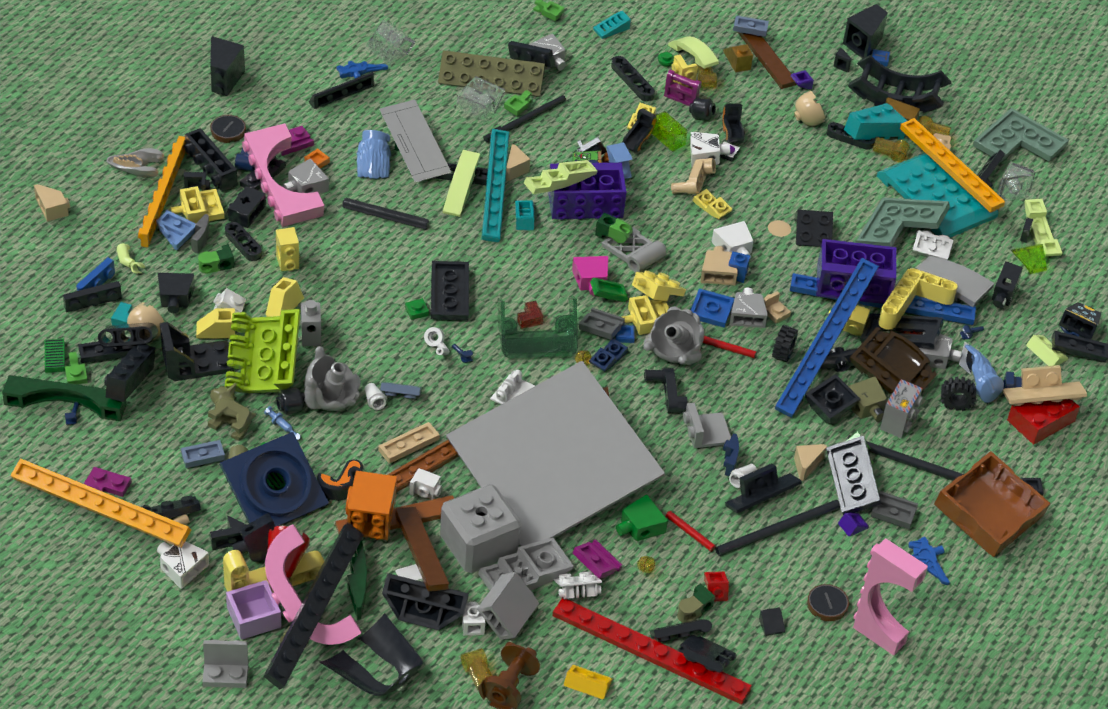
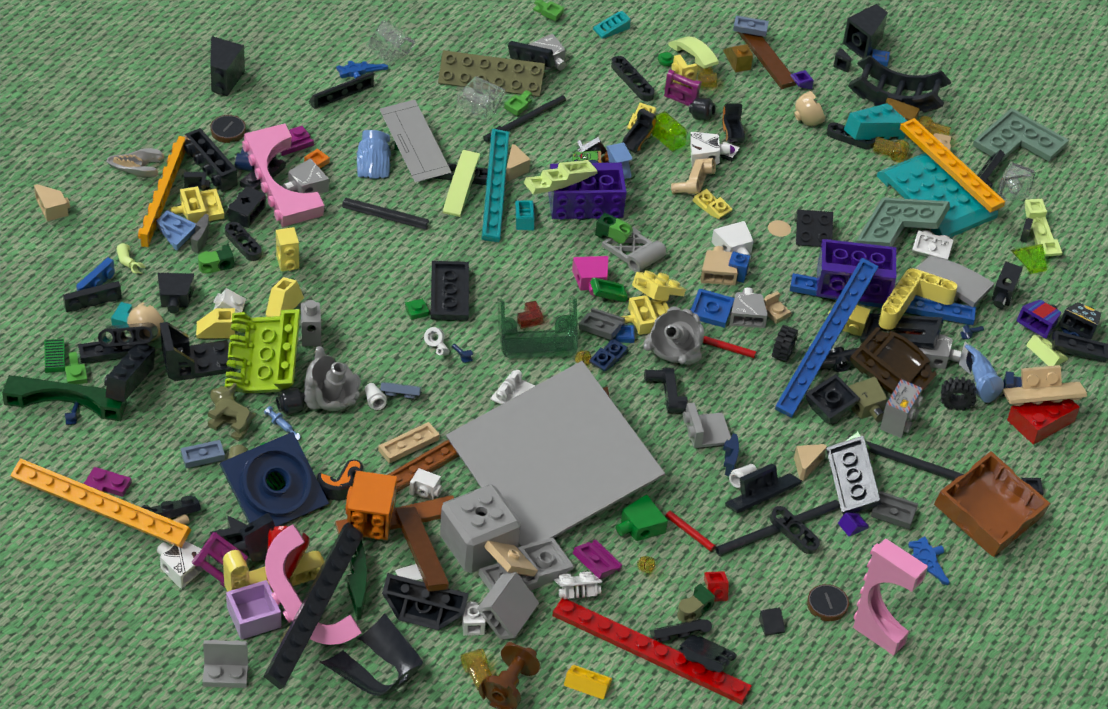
(216, 548): none -> magenta plate
(510, 558): none -> tan plate
(795, 538): none -> black beam
(1039, 317): none -> dark purple torso

